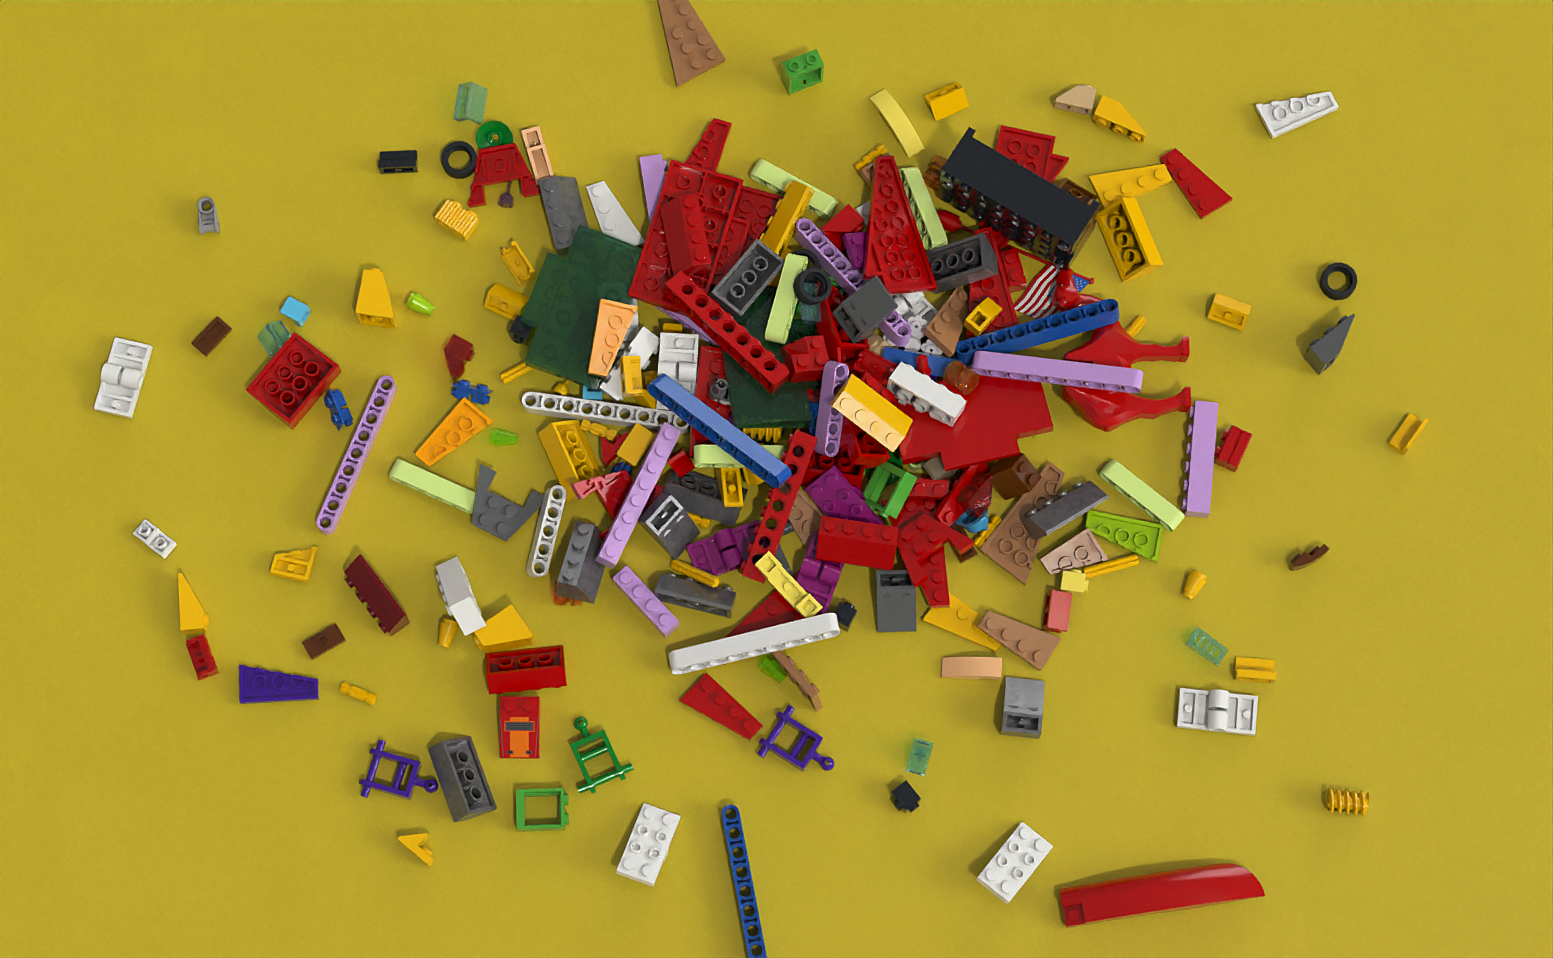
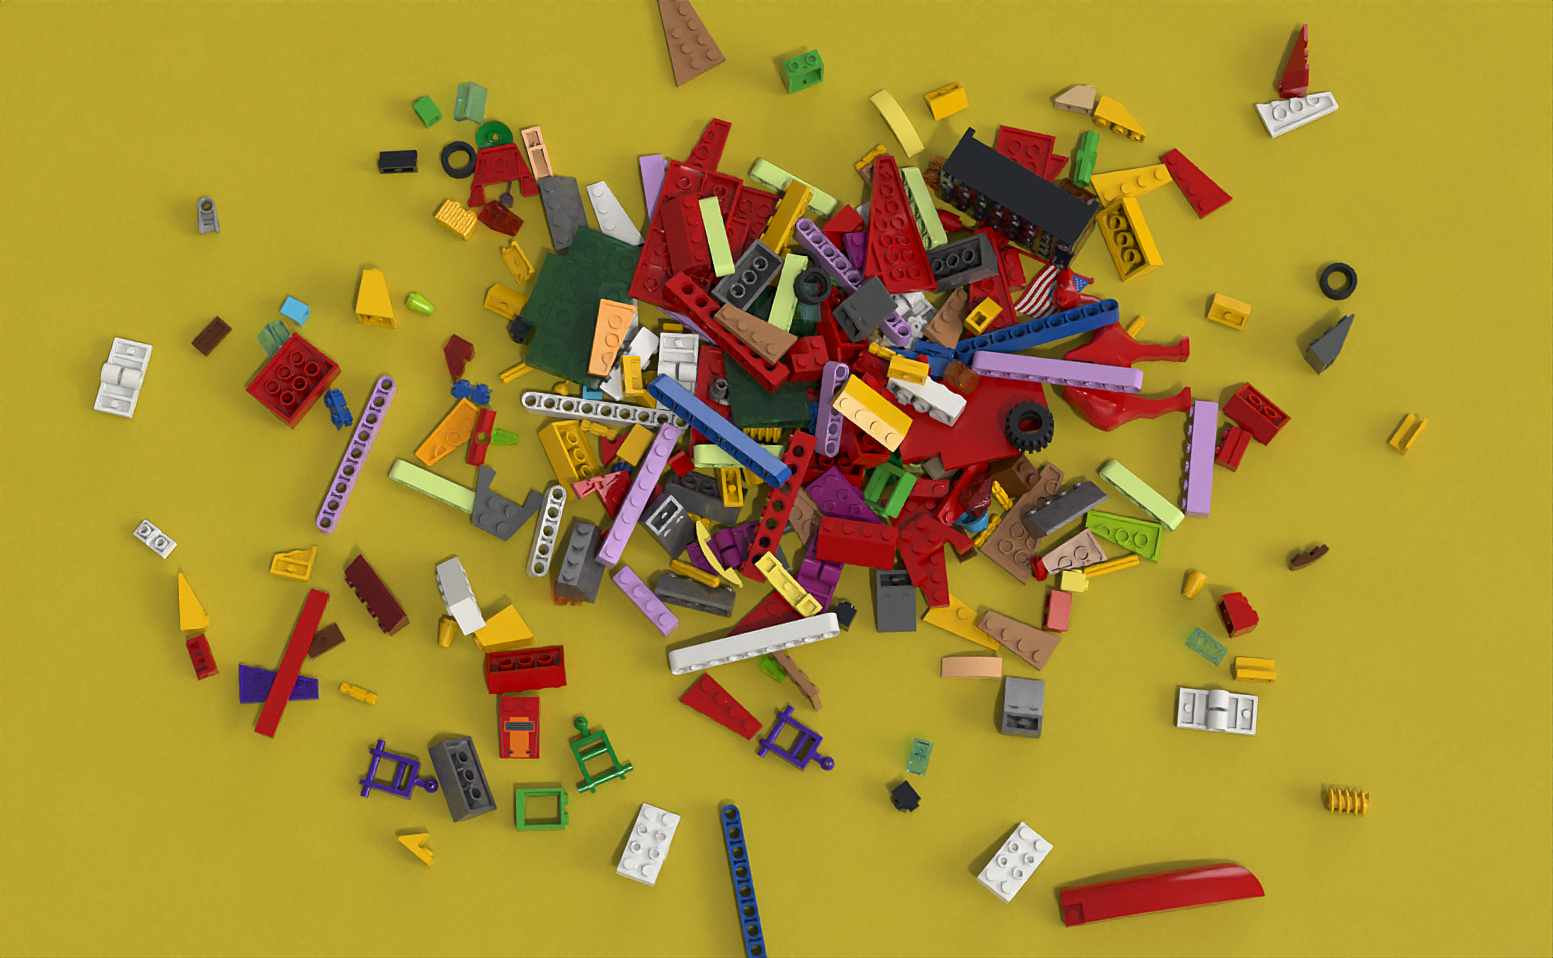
(292, 663): none -> red tile
(427, 111): none -> bright green brick
(483, 425): none -> red piece
(500, 218): none -> clear red slope
(716, 236): none -> yellowish green beam
(728, 575): none -> light yellow slope
(757, 334): none -> medium nougat wing
(882, 351): none -> yellow axle
(908, 370): none -> yellow panel
(934, 350): none -> blue pin
(1001, 496): none -> yellow axle
(1029, 412): none -> black tyre
(1040, 572): none -> red pin
(1086, 159): none -> bright green piece
(1237, 614): none -> red slope
(1256, 414): none -> red slope
(1296, 75): none -> red wedge

